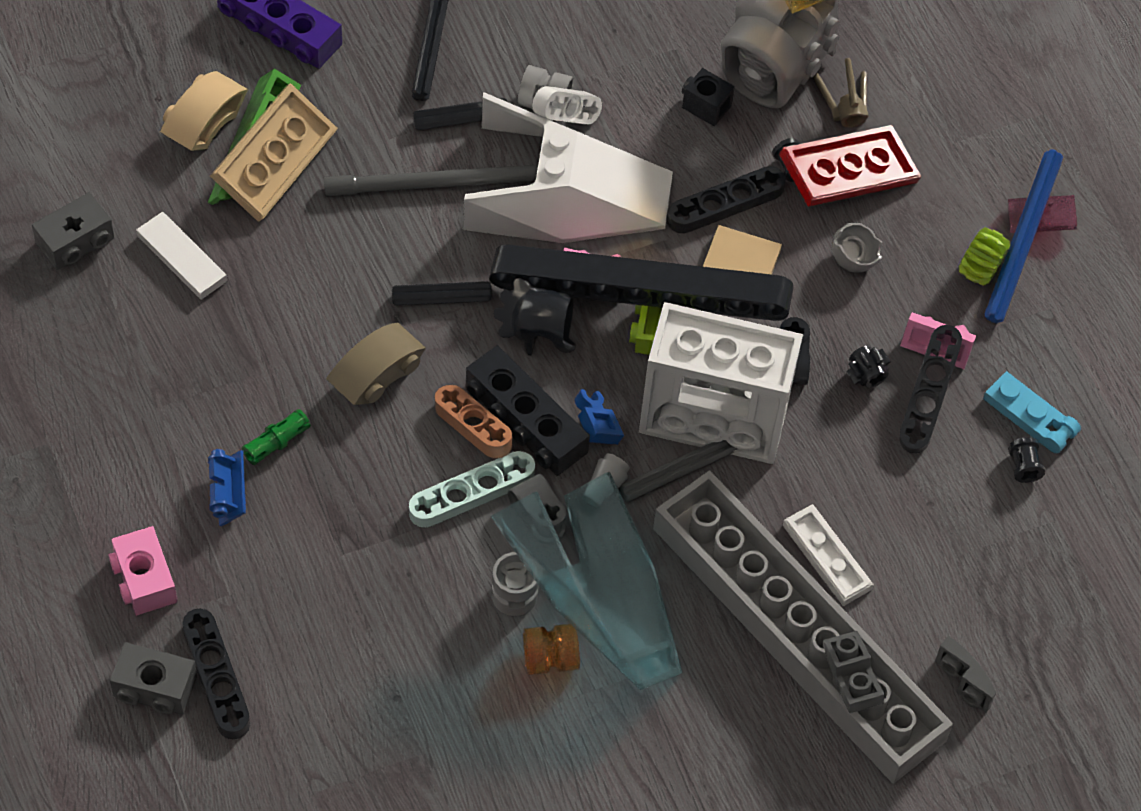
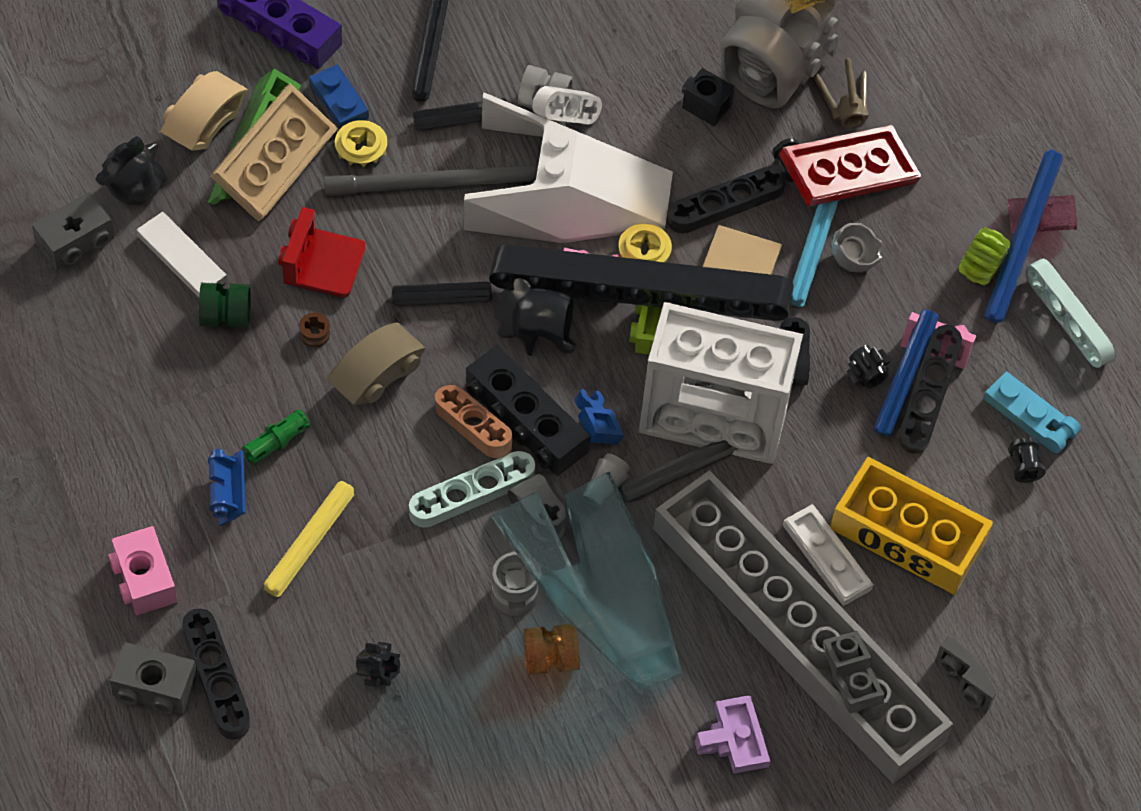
(131, 172): none -> black piece
(224, 305): none -> dark green wheel
(308, 539): none -> light yellow axle
(320, 258): none -> red bracket
(323, 324): none -> reddish brown bush
(338, 96): none -> blue plate
(355, 133): none -> light yellow gear
(378, 664): none -> black gear
(633, 238): none -> light yellow gear
(735, 736): none -> lavender hinge
(812, 252): none -> medium azure axle
(906, 373): none -> blue axle
(911, 525): none -> yellow brick
(1070, 313): none -> light aqua beam

